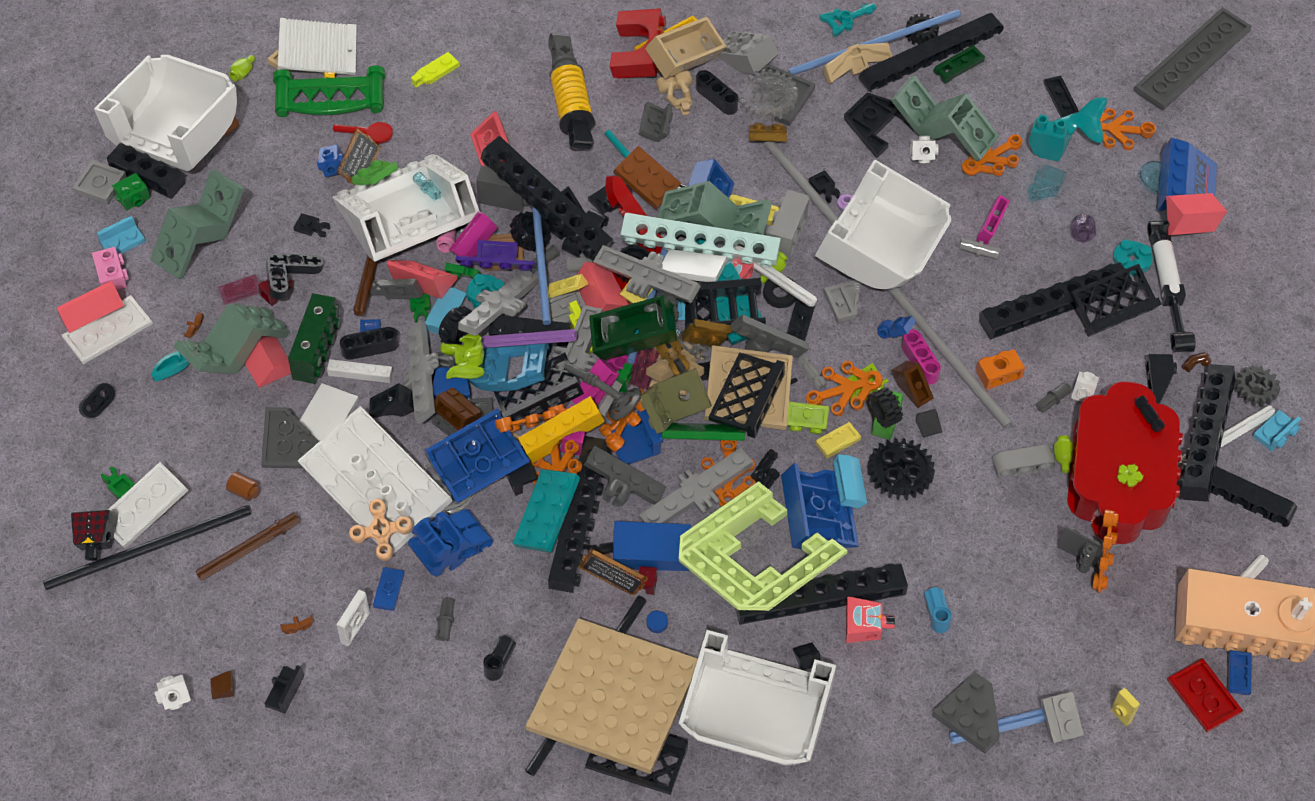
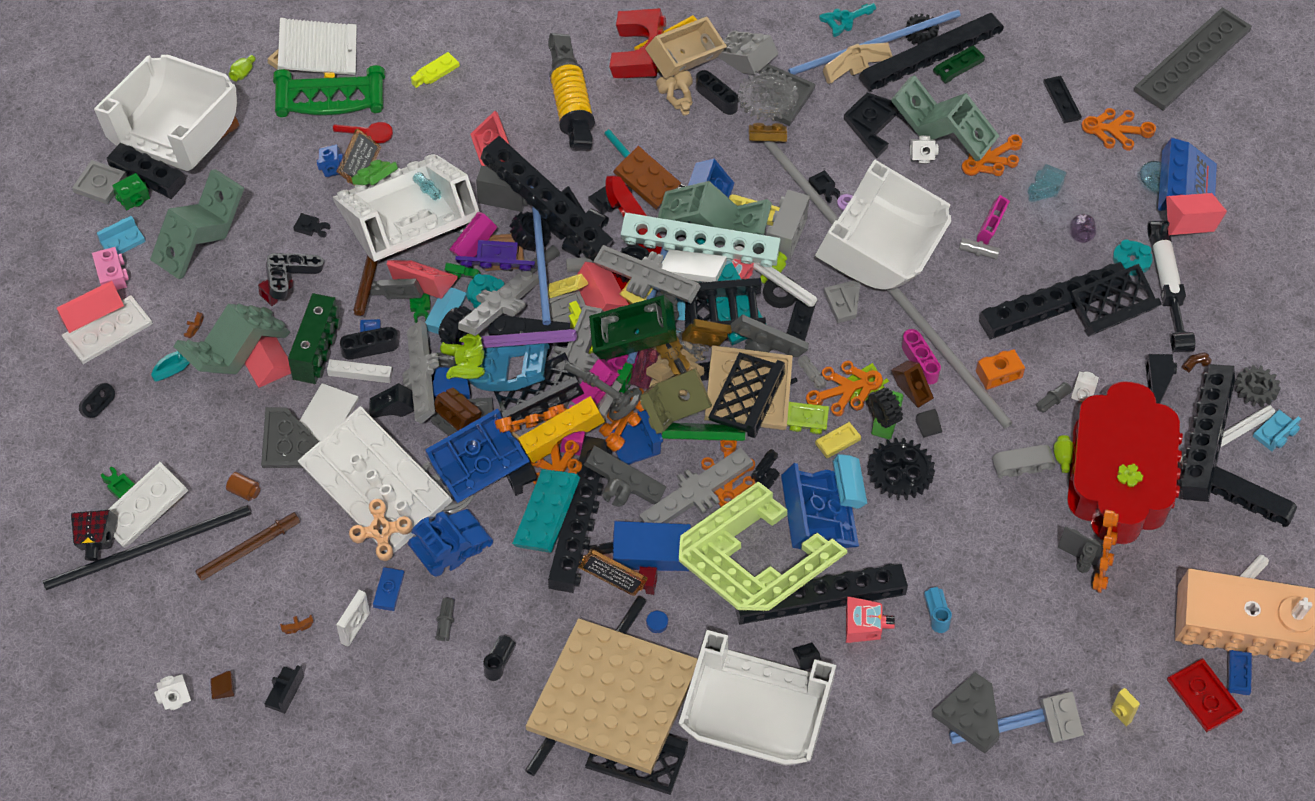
(239, 289): clear pink plate -> none
(446, 240): bright pink cone -> none
(655, 121): dark grey bracket -> none
(897, 328): blue plate -> none
(1051, 138): teal hips -> none
(1149, 414): black axle -> none

